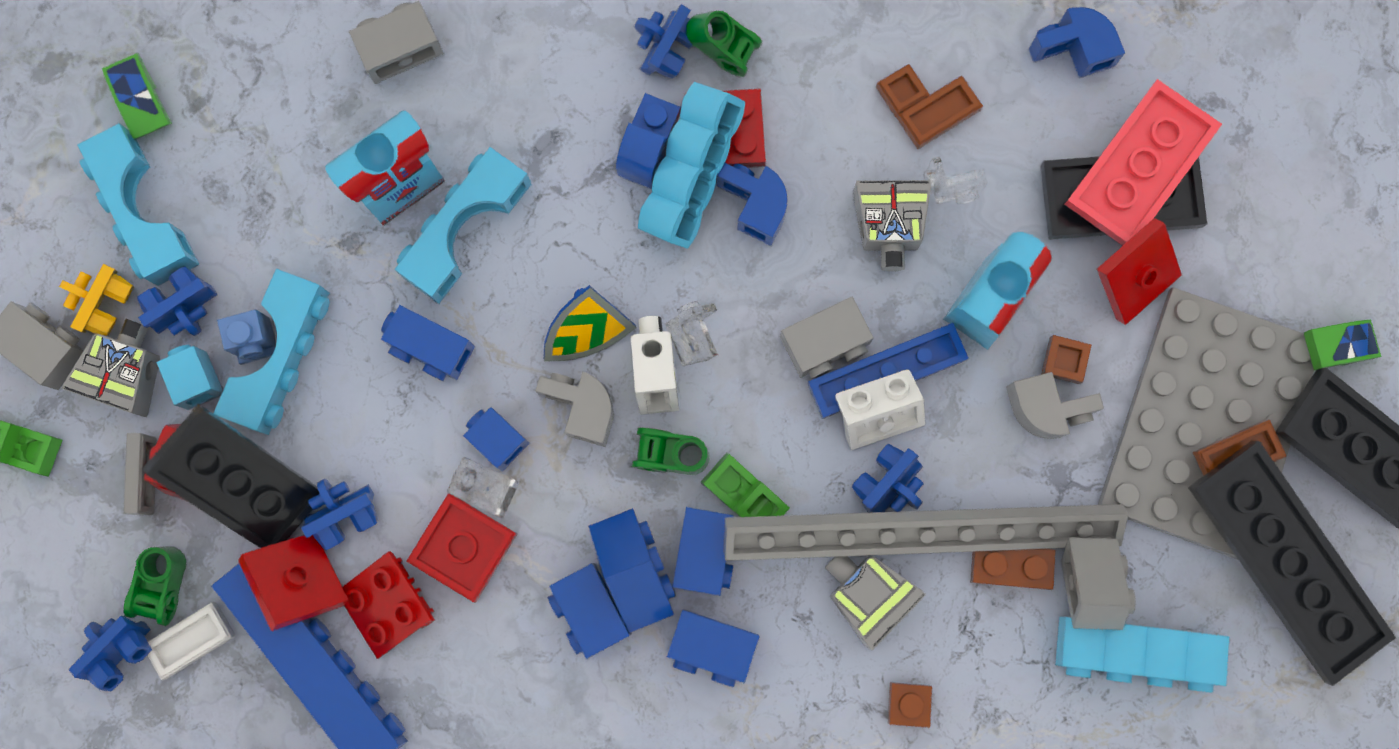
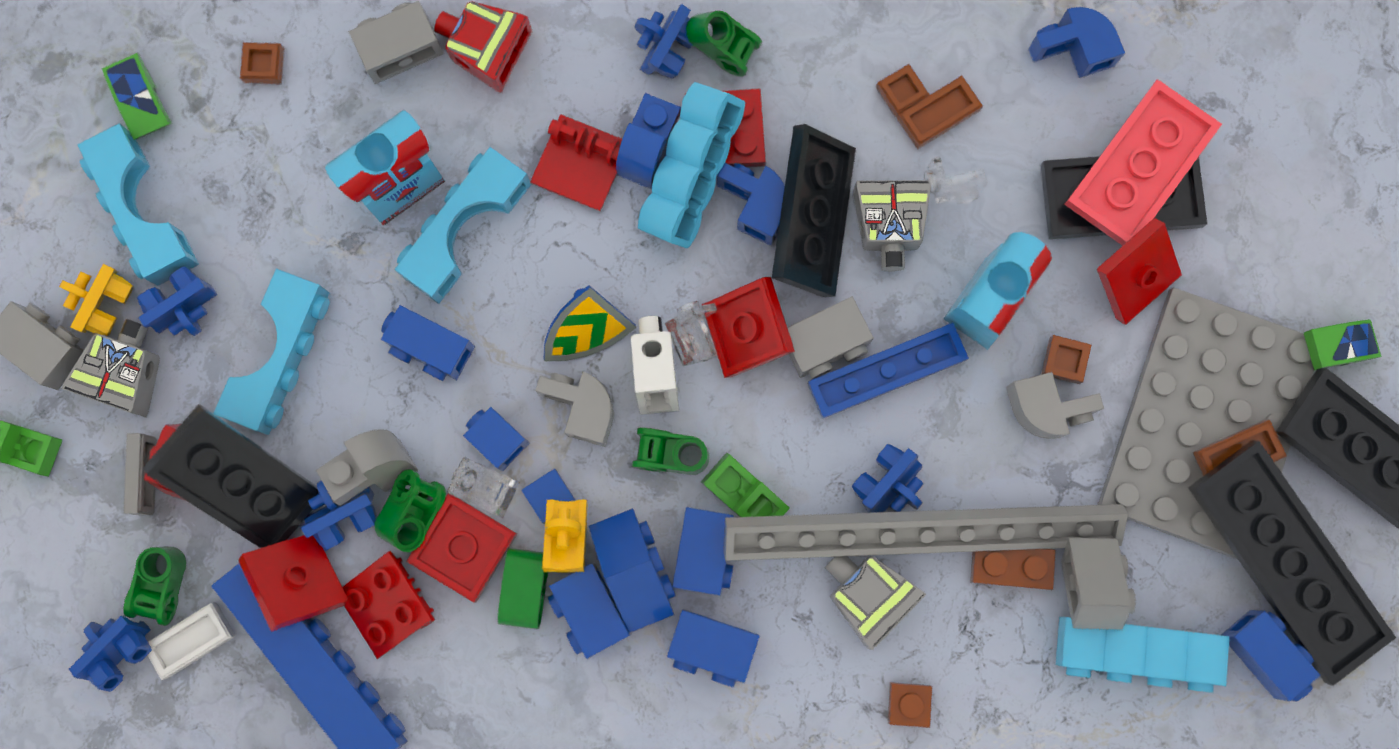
(189, 376): medium azure brick -> none
(247, 336): medium blue brick -> none
(262, 63): none -> dark orange tile
(369, 459): none -> light grey brick
(410, 510): none -> green piece
(485, 41): none -> red torso
(522, 589): none -> green beam
(547, 488): none -> blue tile
(565, 536): none -> yellow hips
(578, 162): none -> red hinge
(749, 327): none -> red plate
(813, 211): none -> black plate
(881, 409): white bracket -> none
(1271, 655): none -> blue brick

